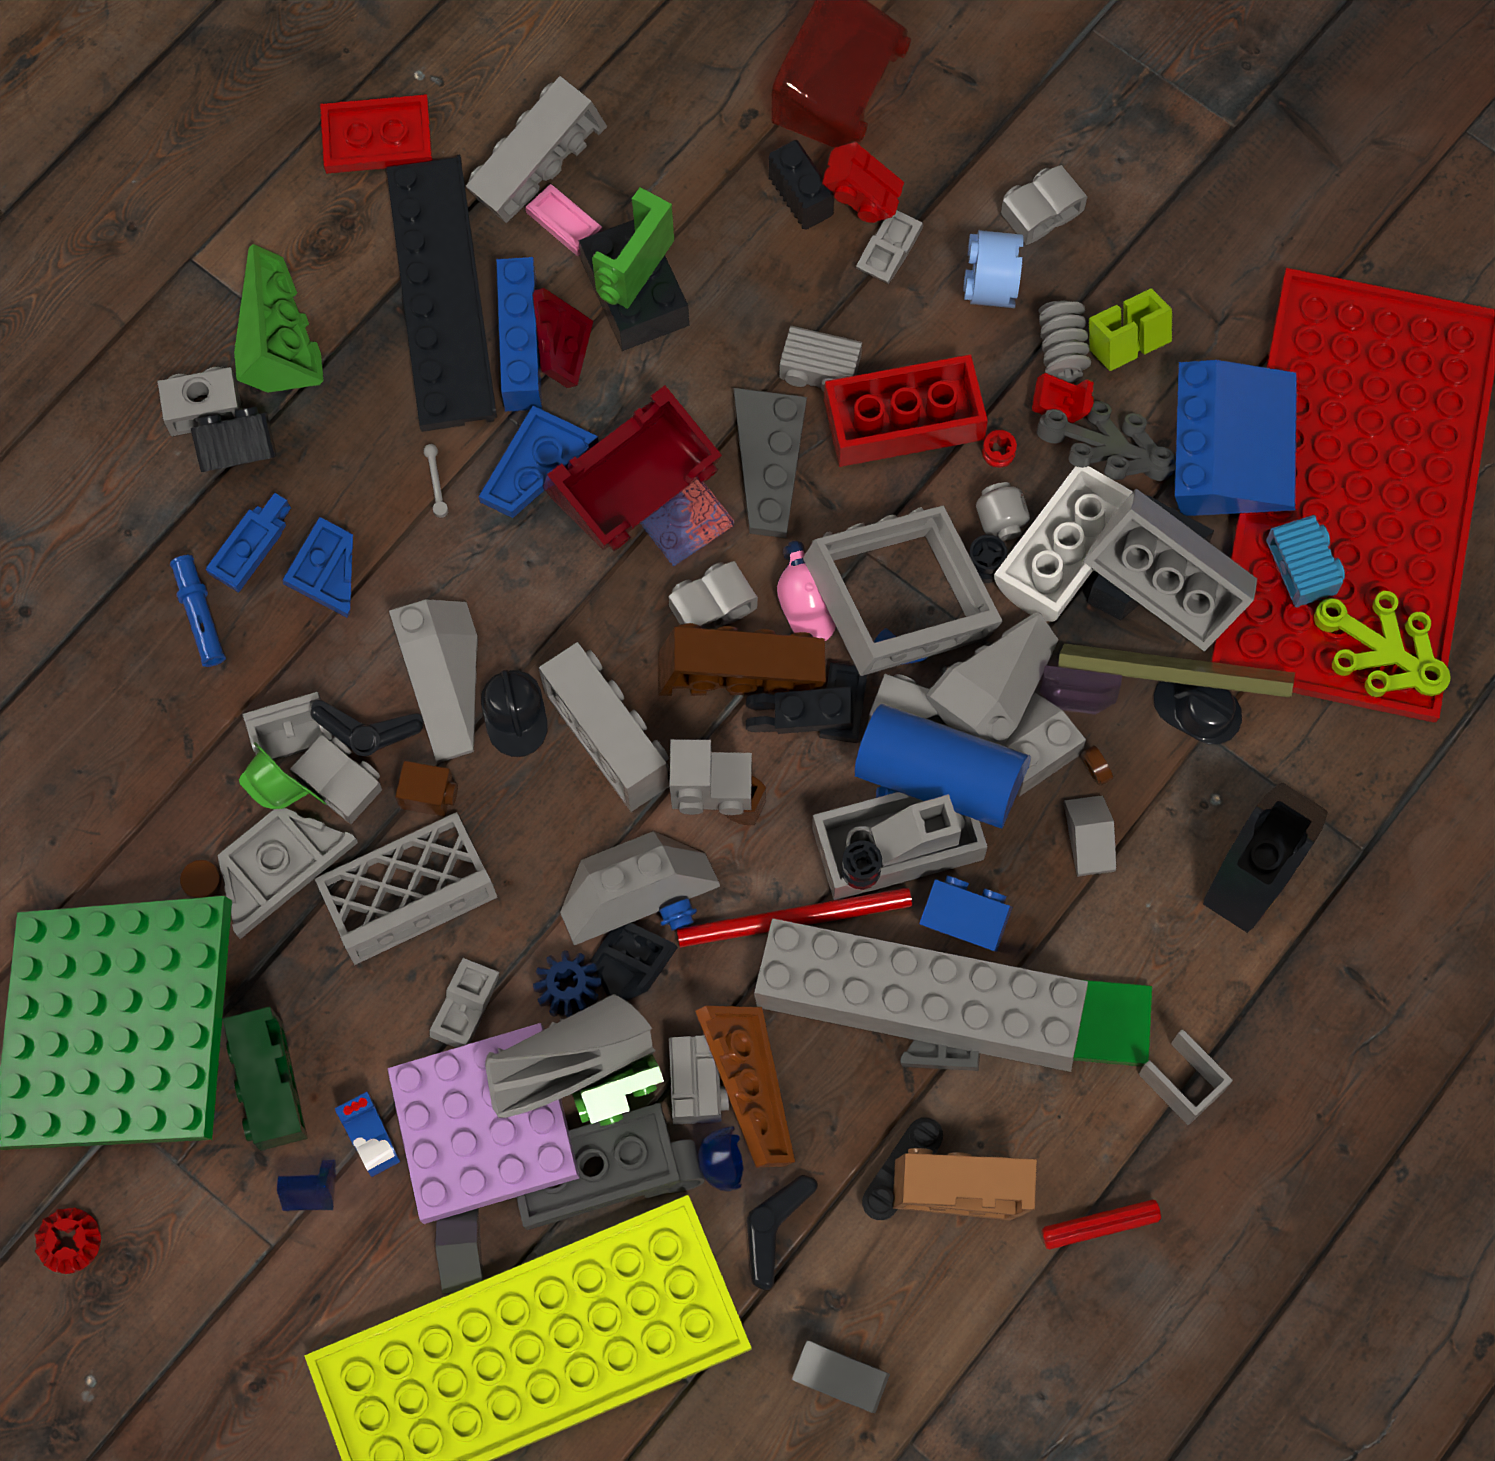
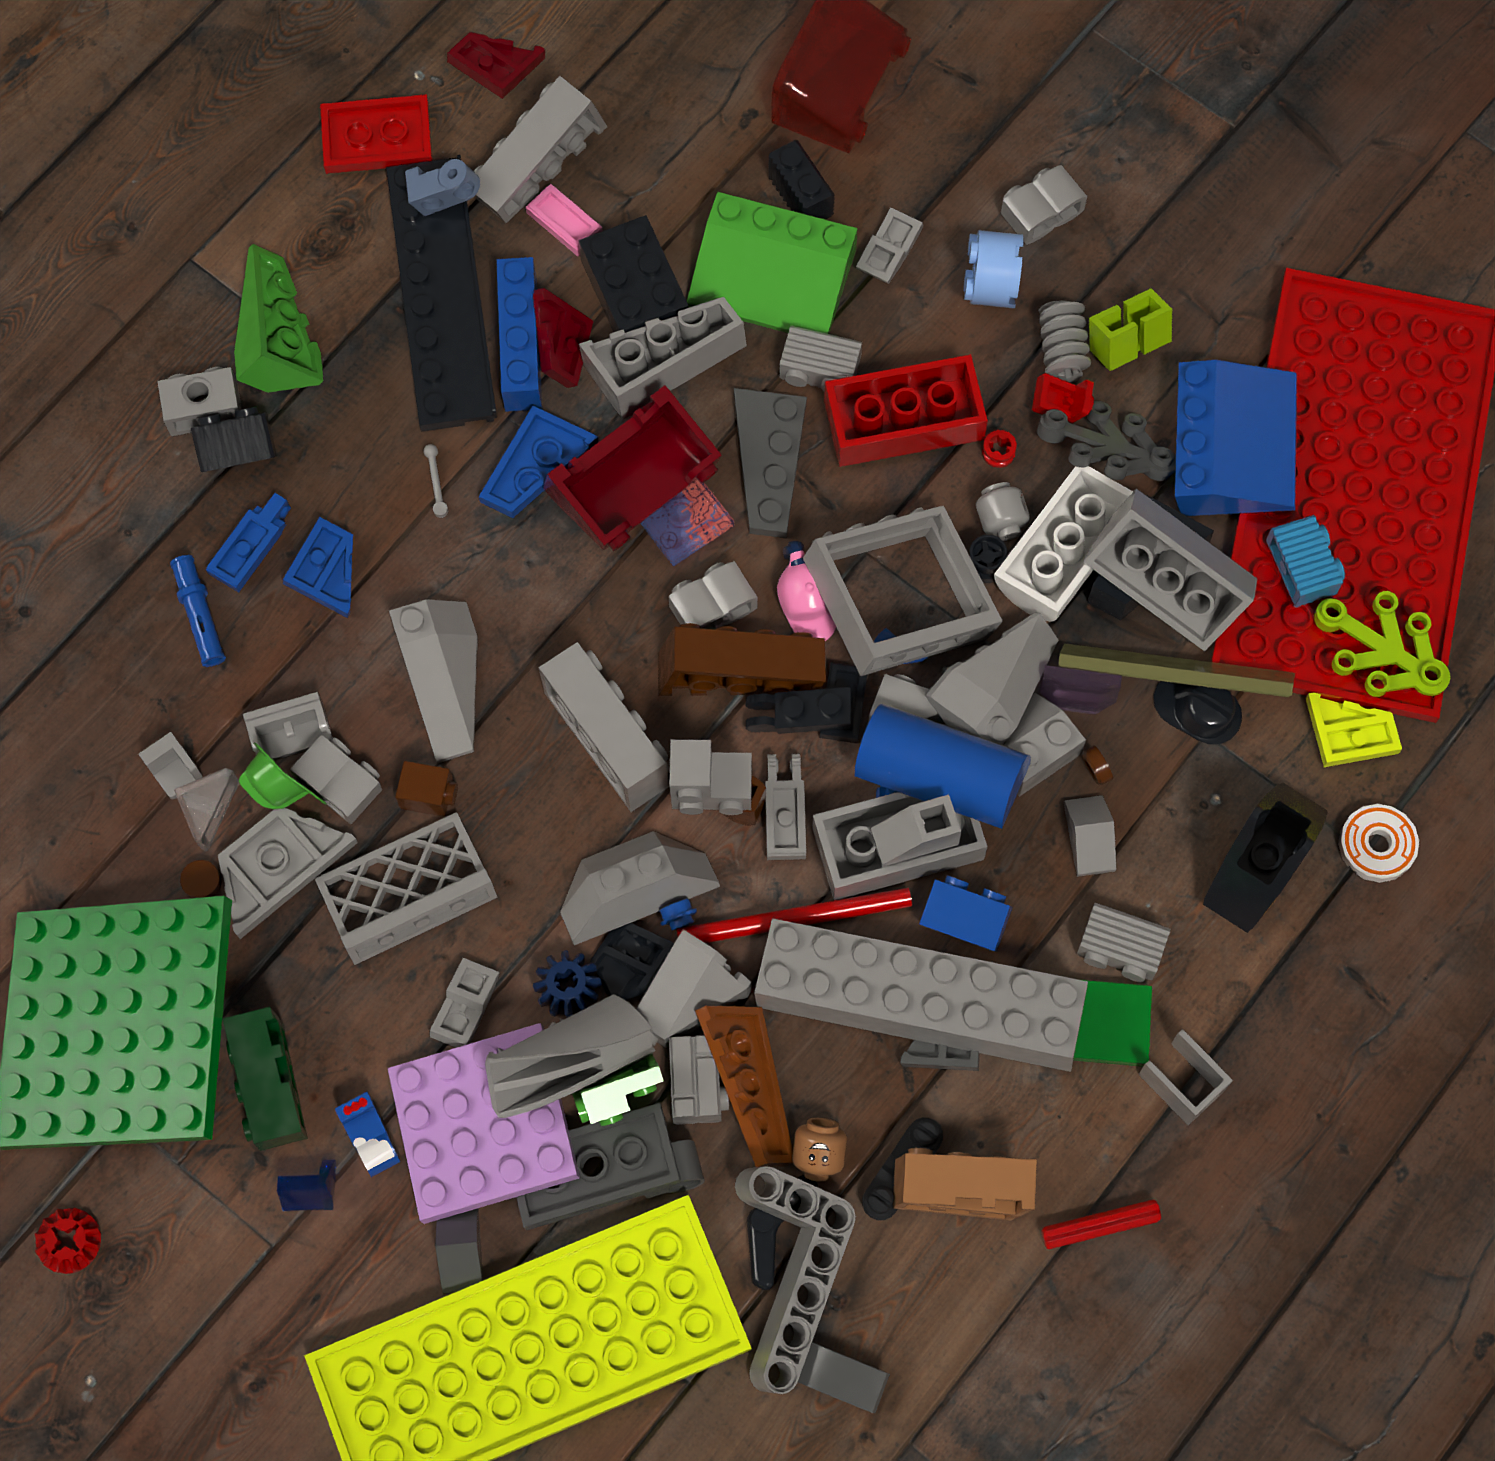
(170, 764): none -> light grey panel
(206, 803): none -> clear slope
(365, 738): black piece -> none
(441, 187): none -> sand blue leg
(494, 61): none -> dark red wing
(514, 713): black piece -> none
(624, 277): bright green panel -> none
(662, 353): none -> light grey wedge
(686, 981): none -> light grey slope
(721, 1159): clear blue hair -> none
(773, 264): none -> bright green slope
(785, 812): none -> light grey hinge
(799, 1270): none -> light grey beam
(819, 1148): none -> medium nougat head
(859, 873): black wheel -> none
(863, 183): red brick -> none
(1123, 943): none -> light grey brick
(1351, 732): none -> neon yellow wing
(1391, 825): none -> white tile

